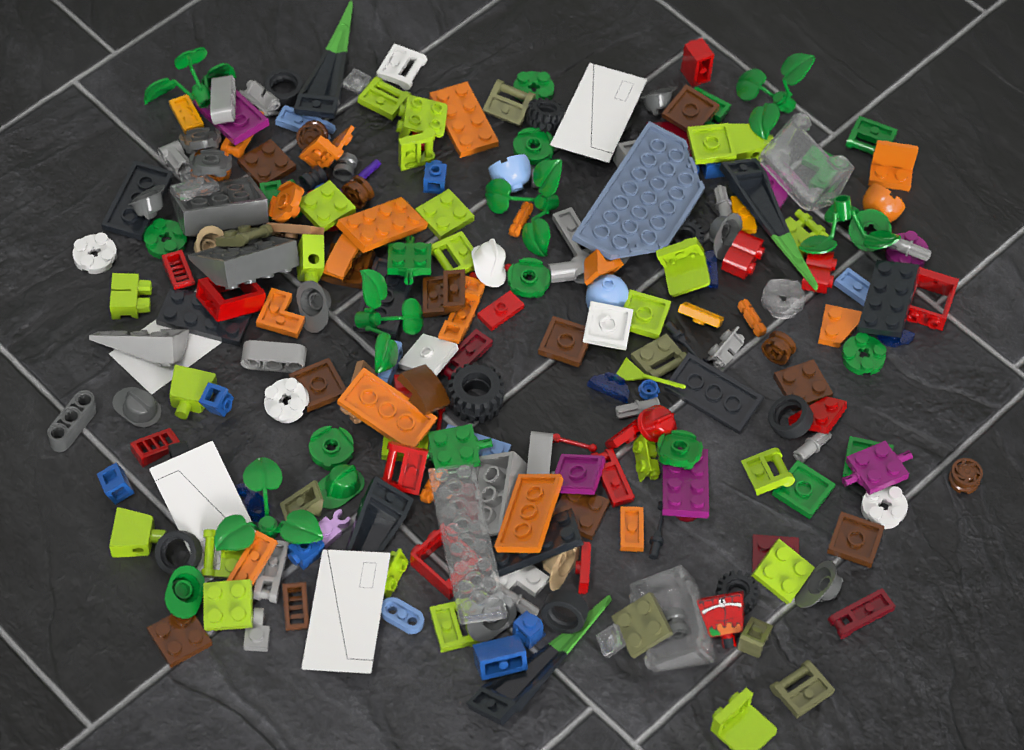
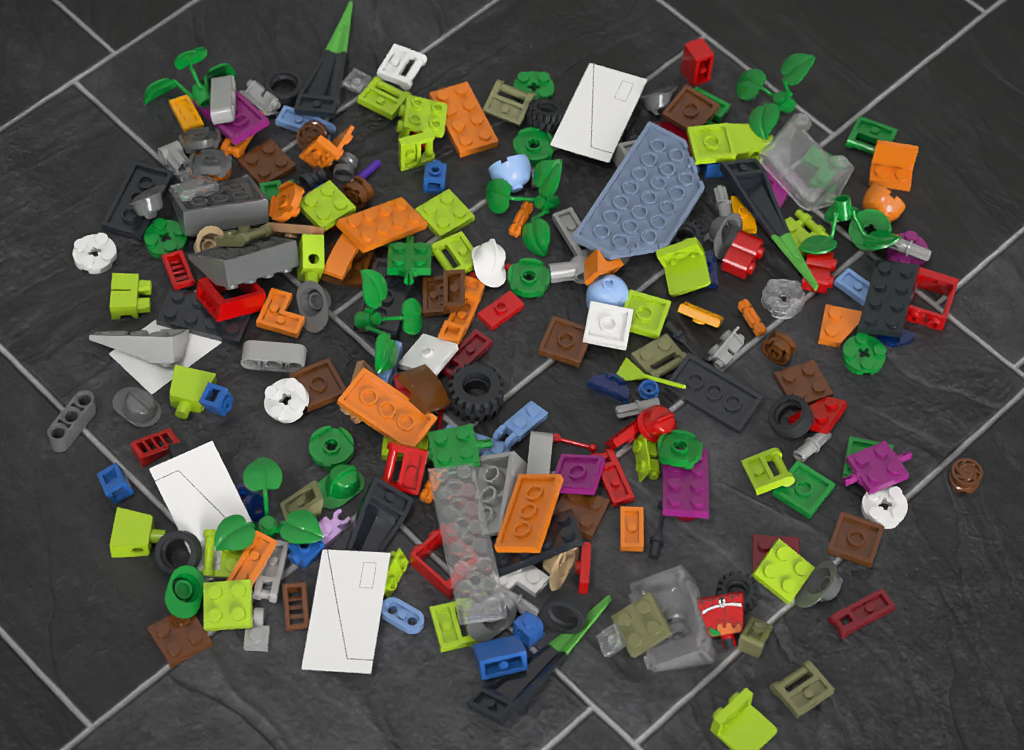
(521, 424): none -> medium blue hinge

